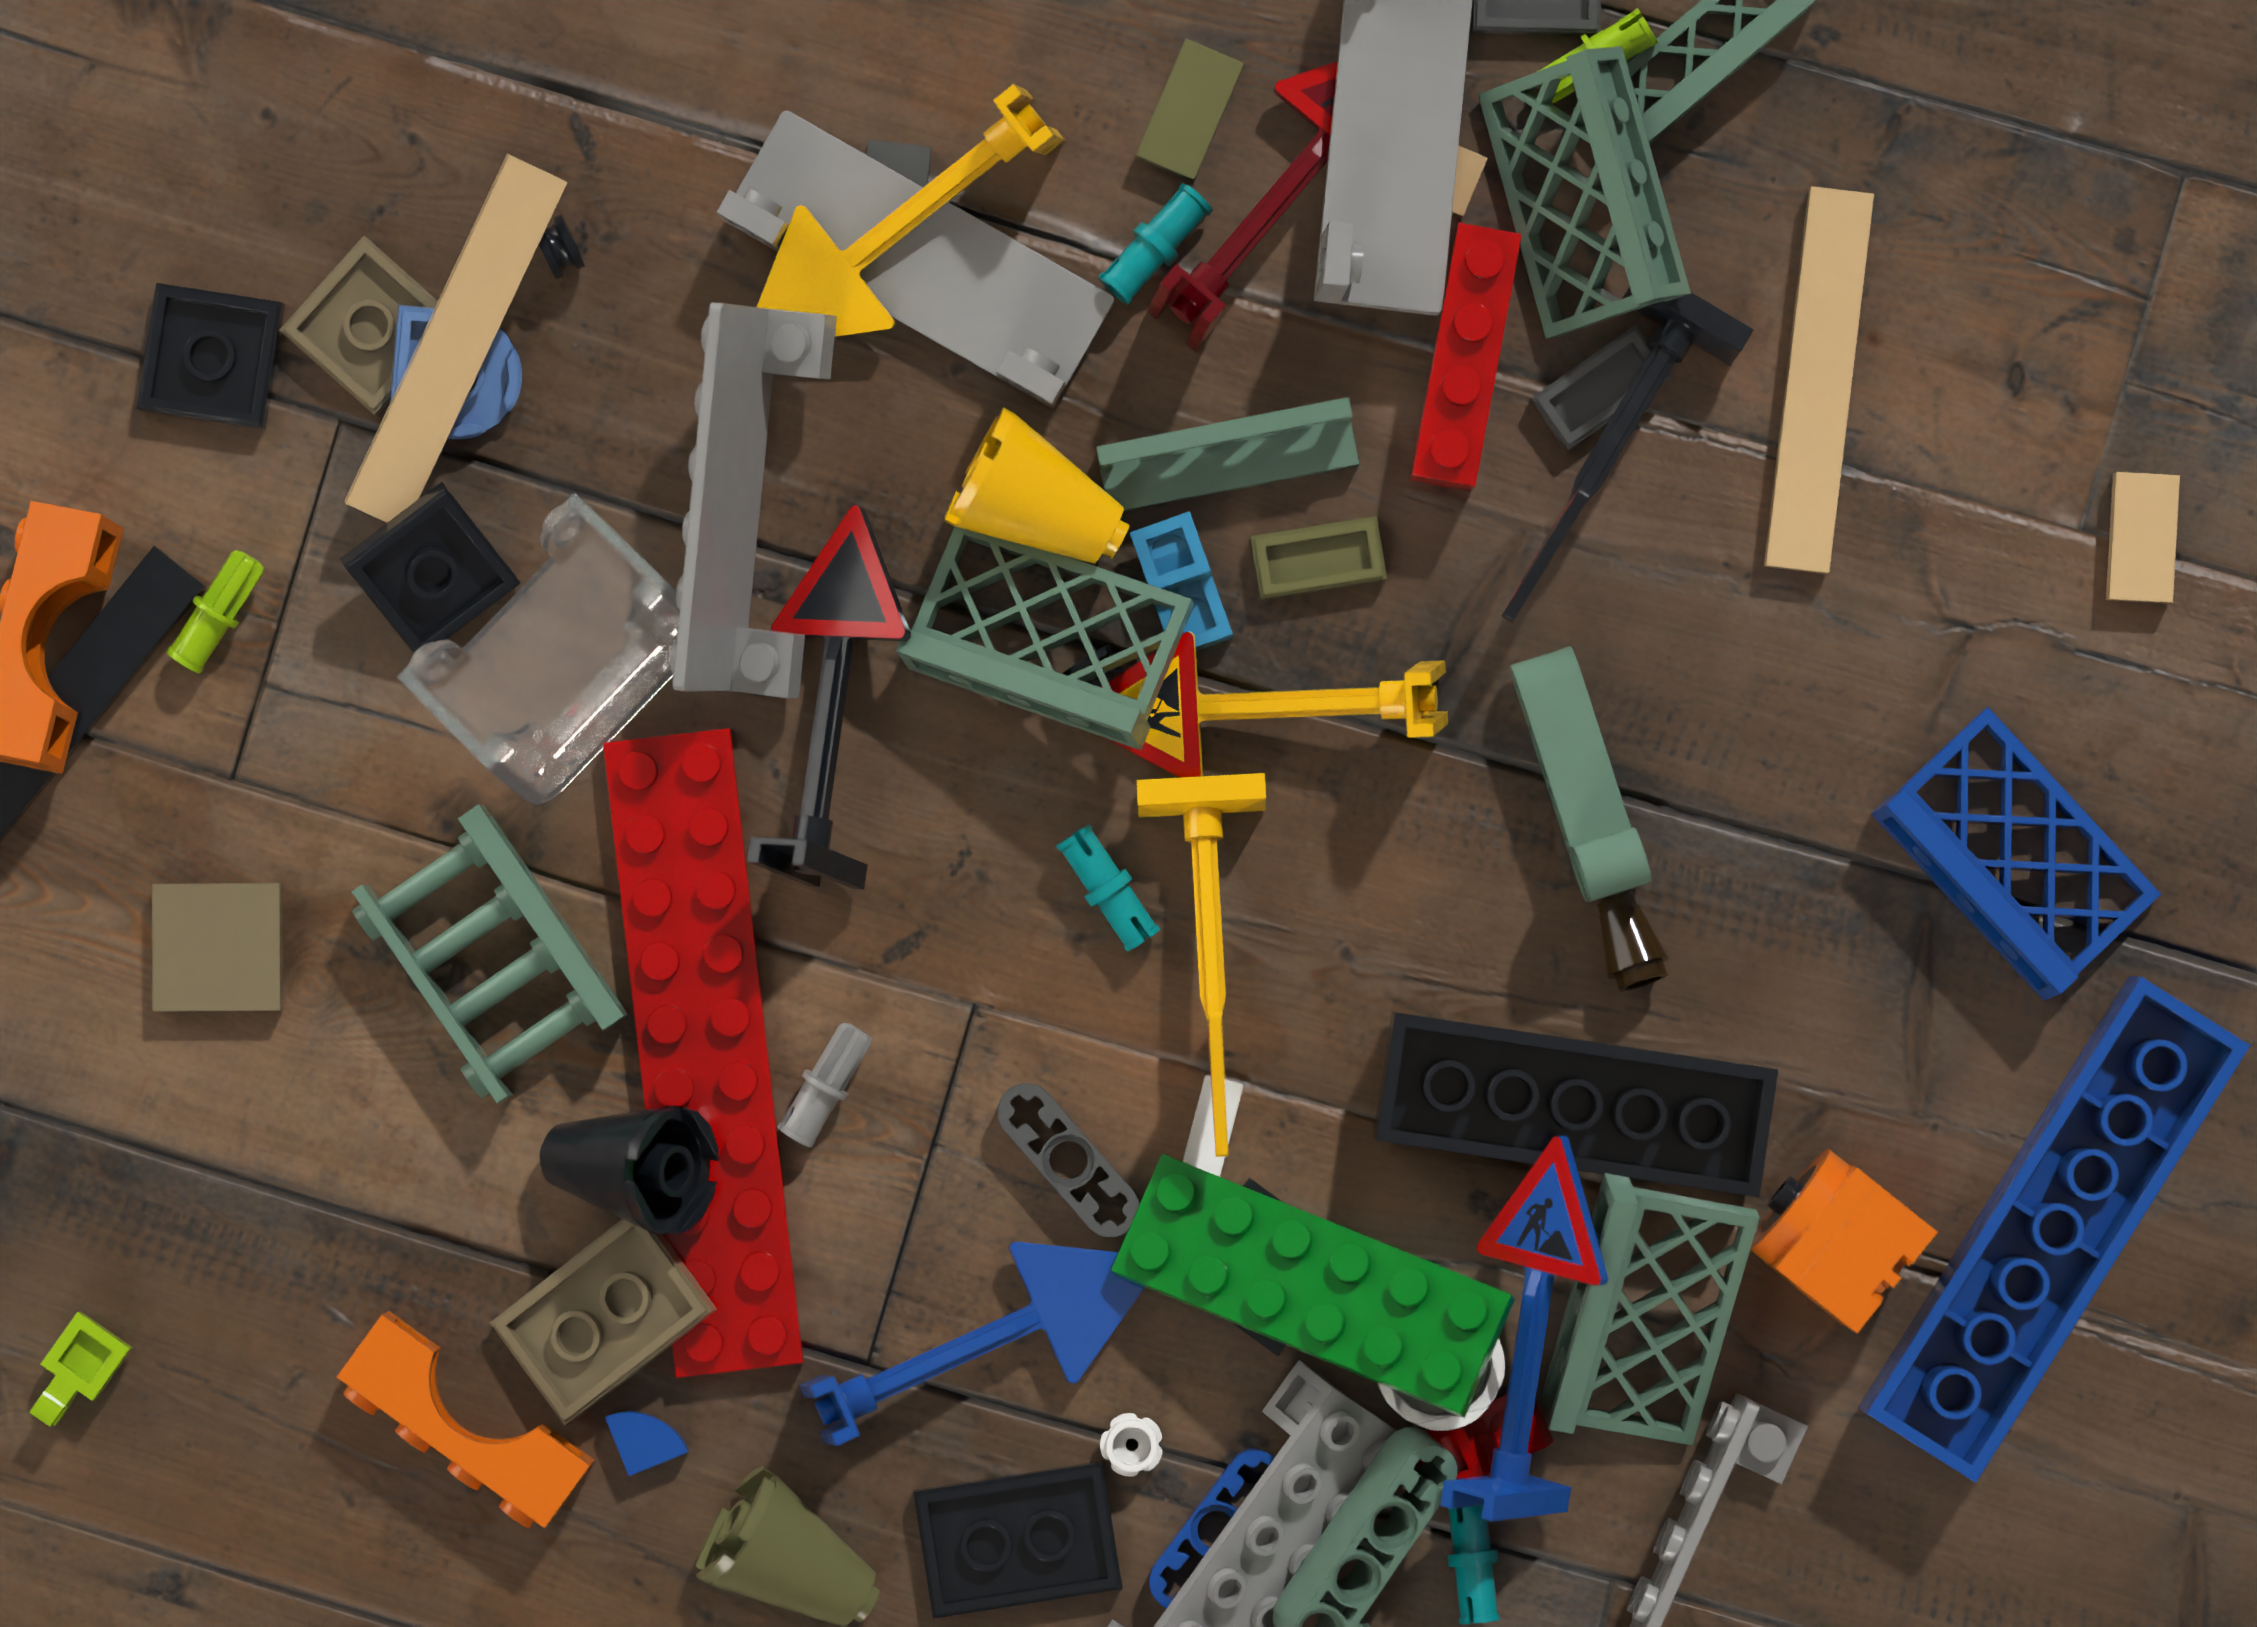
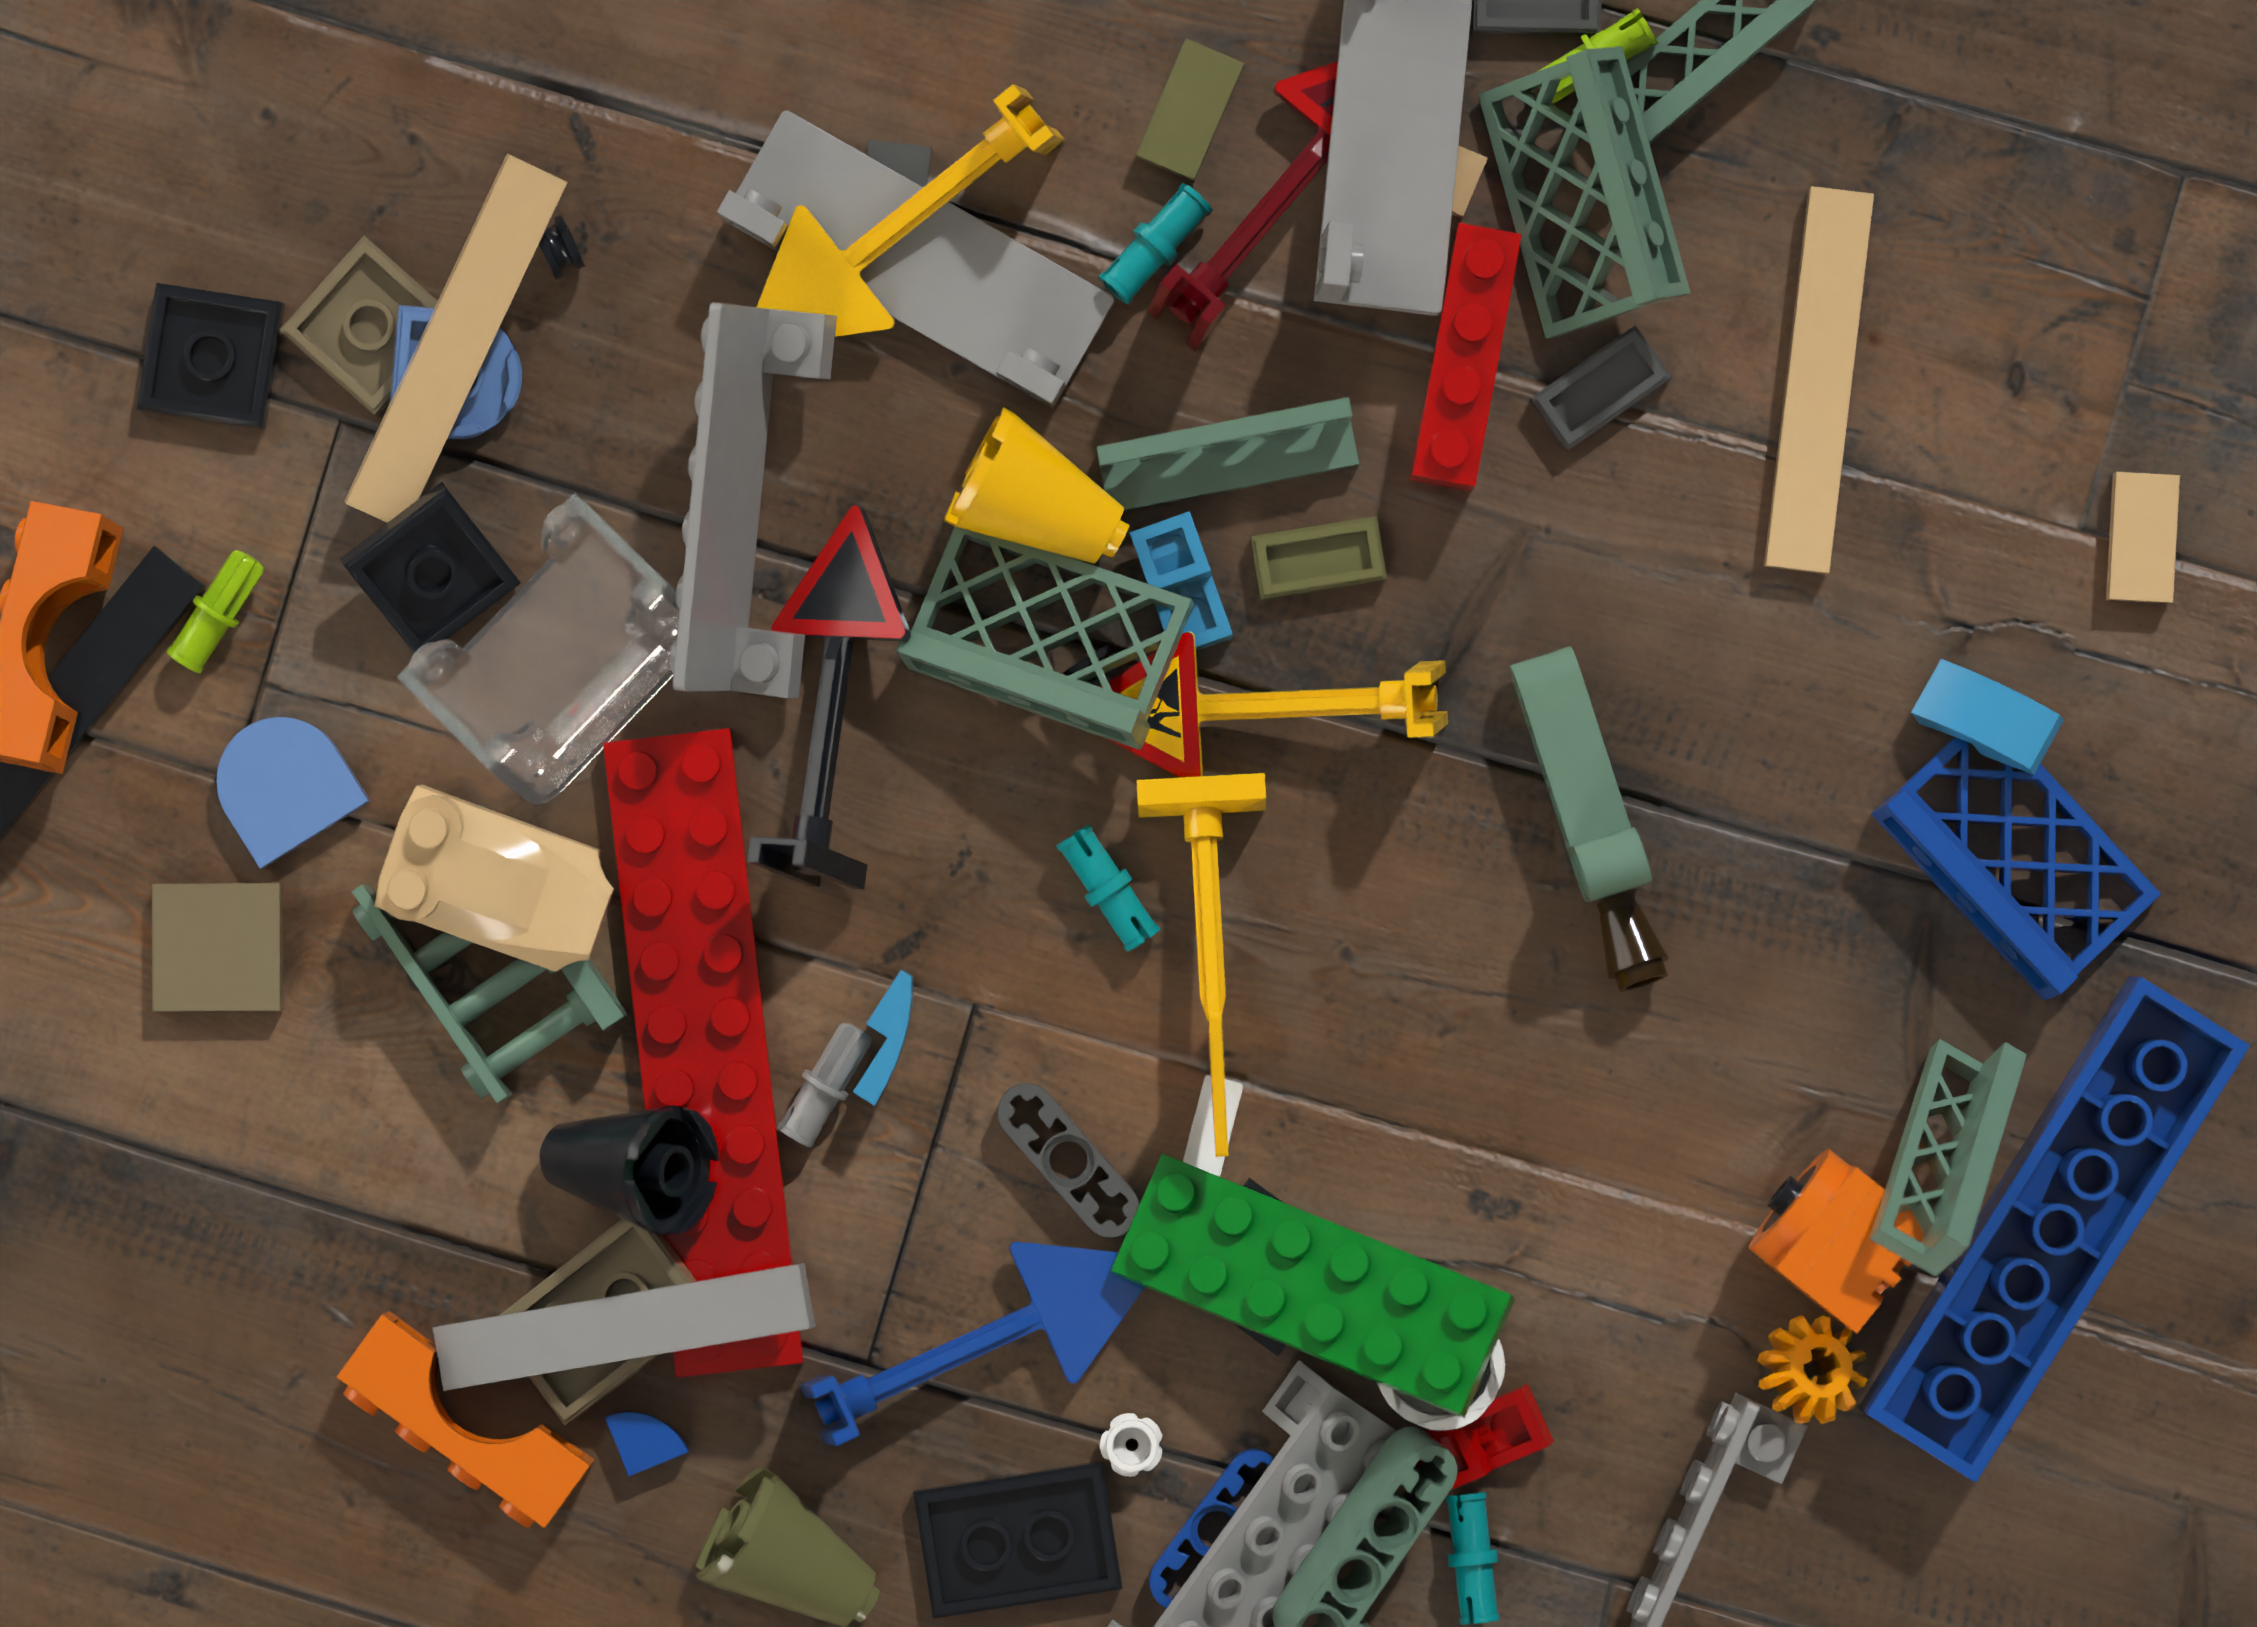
(83, 1363): lime plate -> none
(284, 786): none -> medium blue tile
(494, 880): none -> tan slope
(624, 1326): none -> light grey tile
(893, 1021): none -> dark azure slope
(1548, 1234): blue piece -> none
(1592, 1314): sand green fence -> none
(1617, 1104): black brick -> none
(1681, 324): black piece -> none
(1816, 1394): none -> light orange gear
(1969, 1160): none -> sand green fence
(1988, 715): none -> dark azure slope

